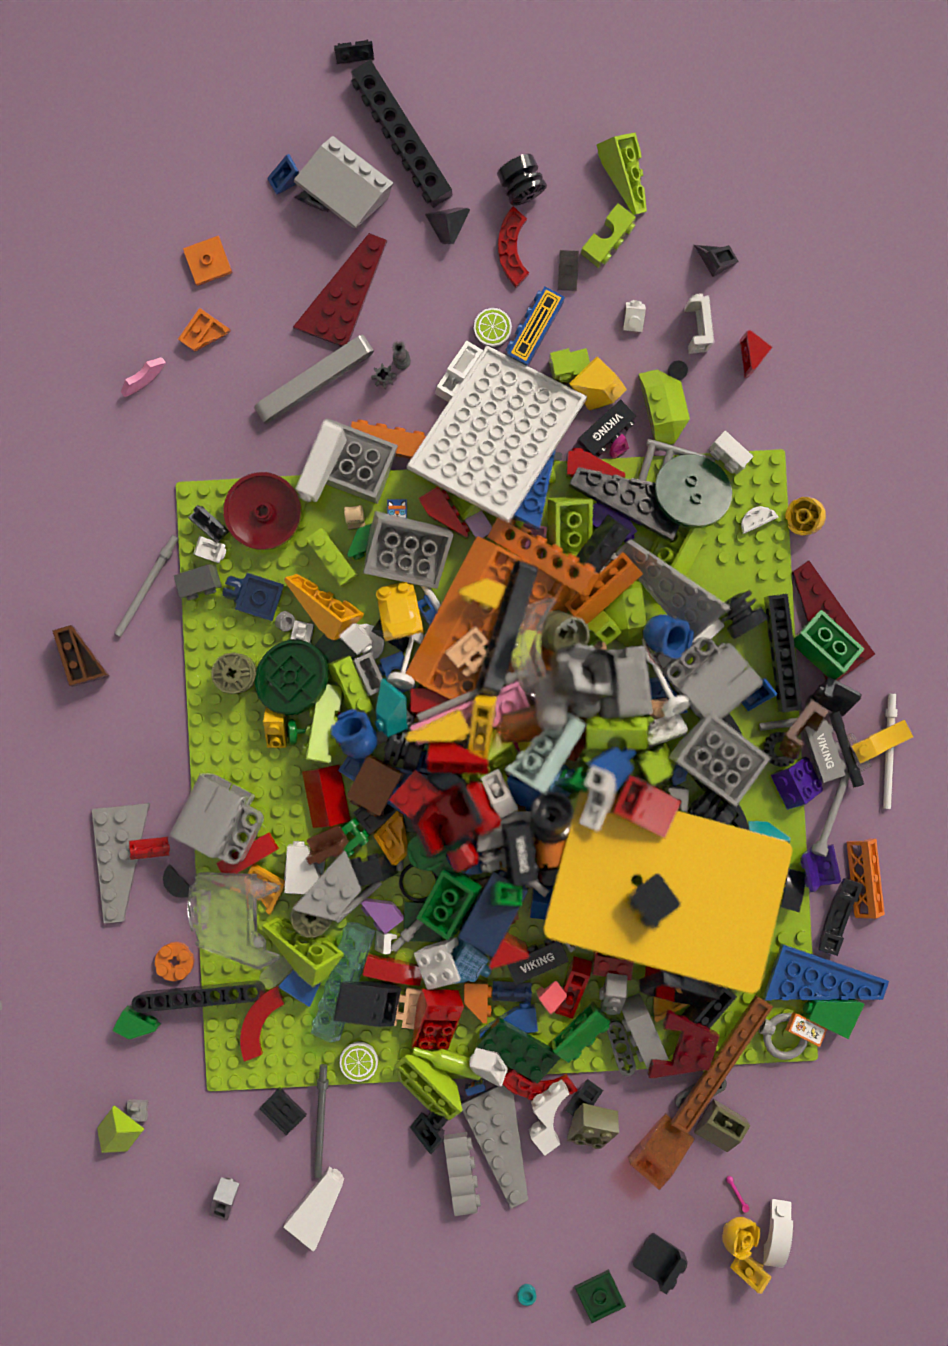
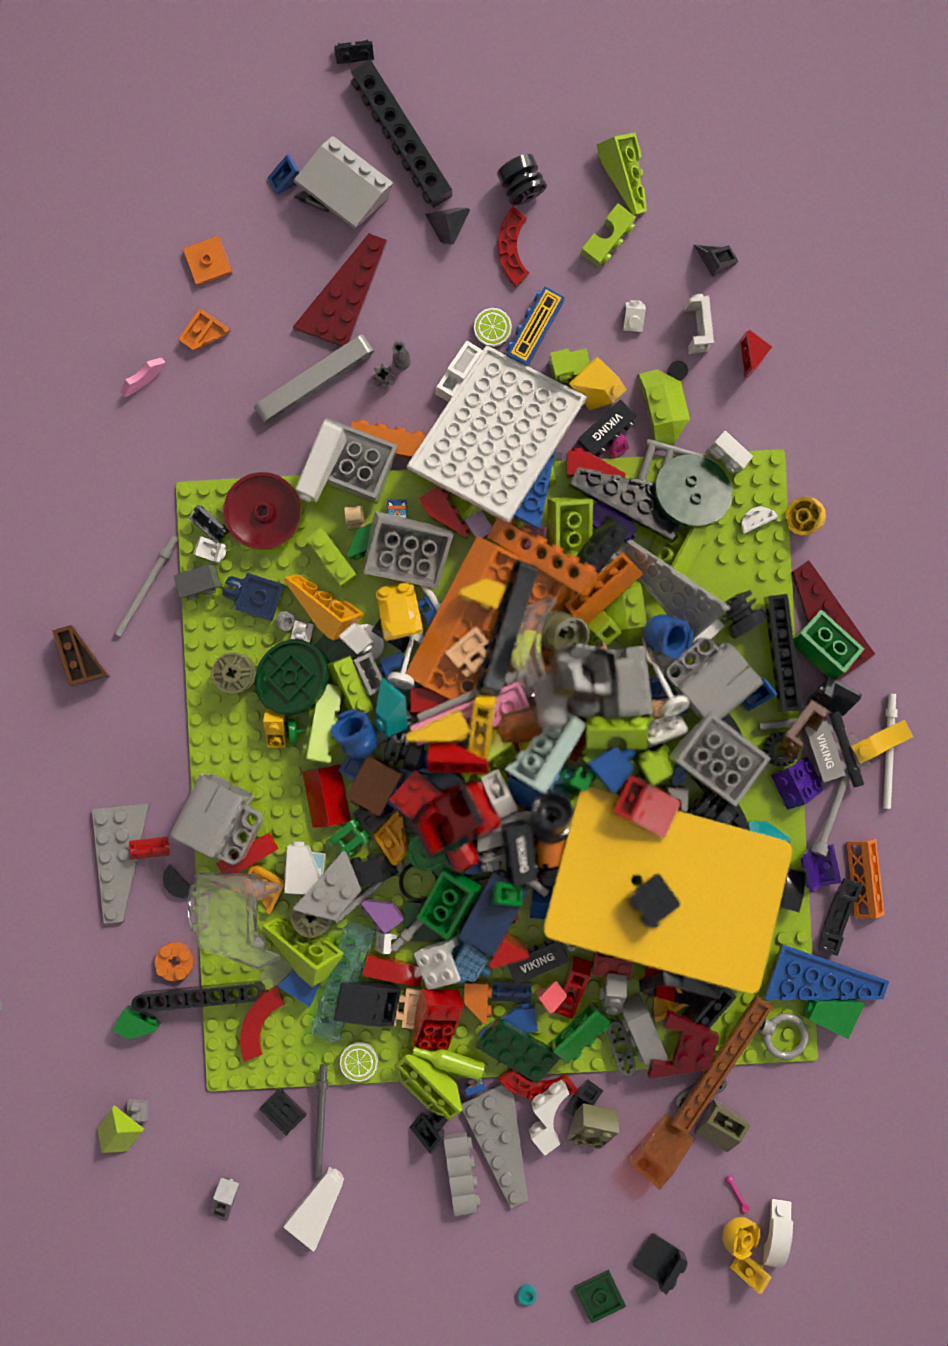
(326, 844): copper bracket -> none
(488, 1066): white slope -> none
(568, 270): clear smoke plate -> none
(600, 798): white arch -> none
(806, 1029): tile -> none

